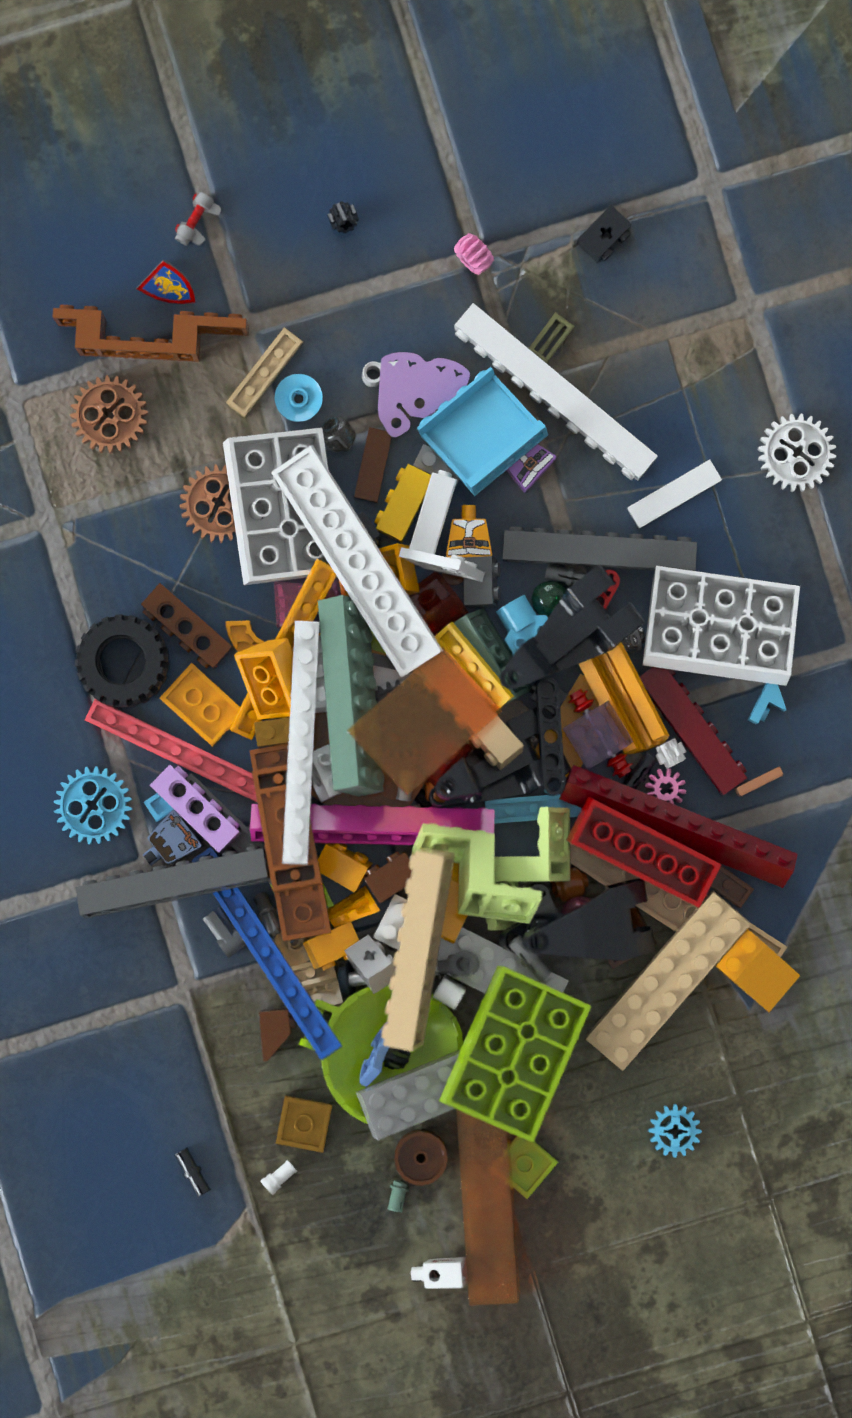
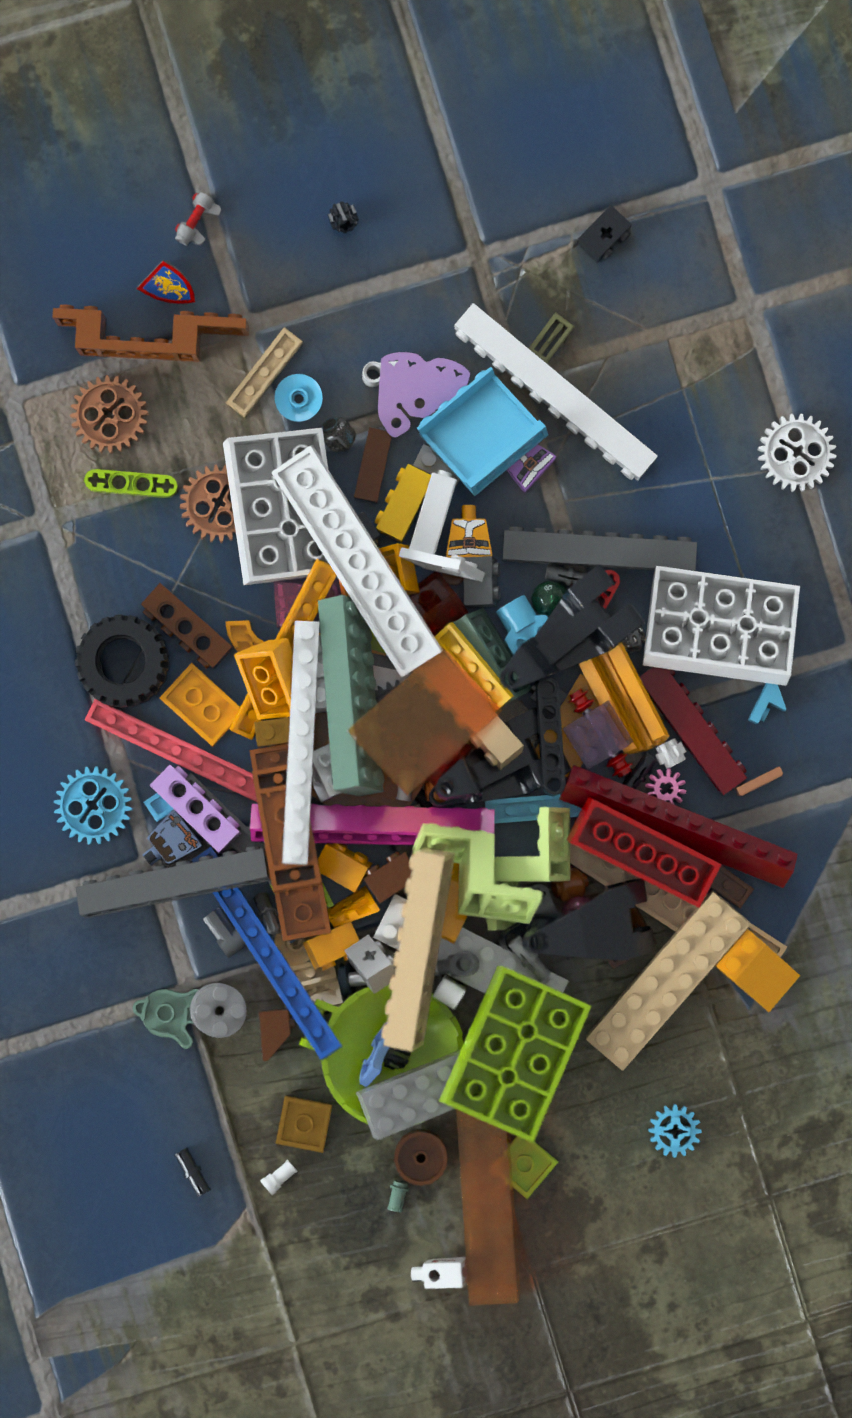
(131, 481): none -> lime beam
(167, 1014): none -> sand green tile
(231, 1014): none -> light grey wheel
(473, 254): bright pink gear -> none
(674, 494): white tile -> none

